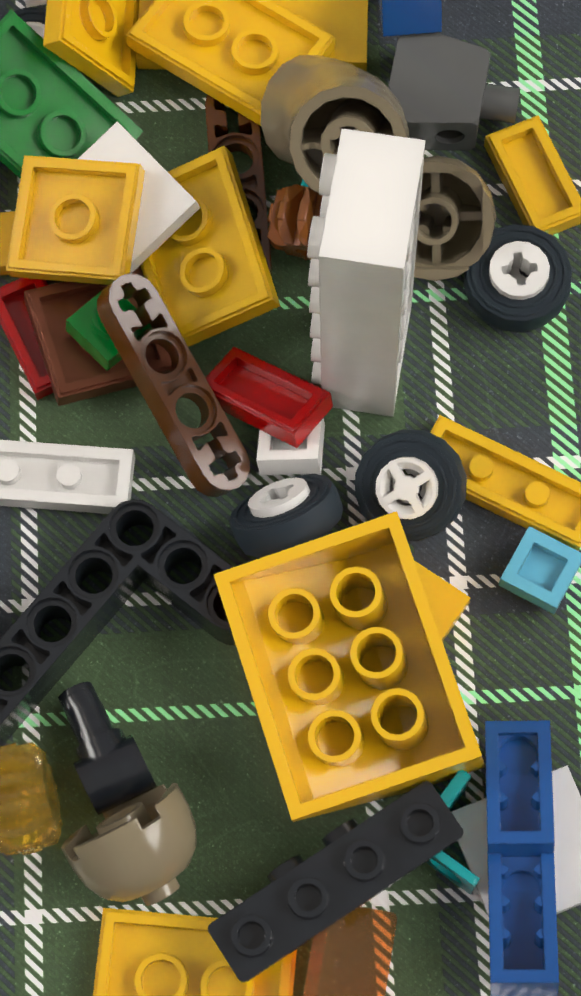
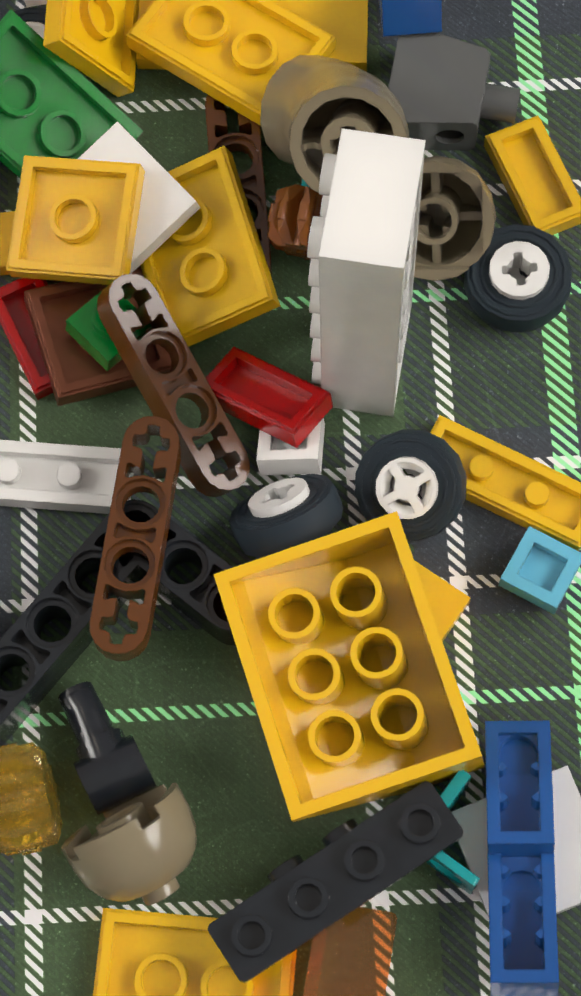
(140, 537): none -> reddish brown beam

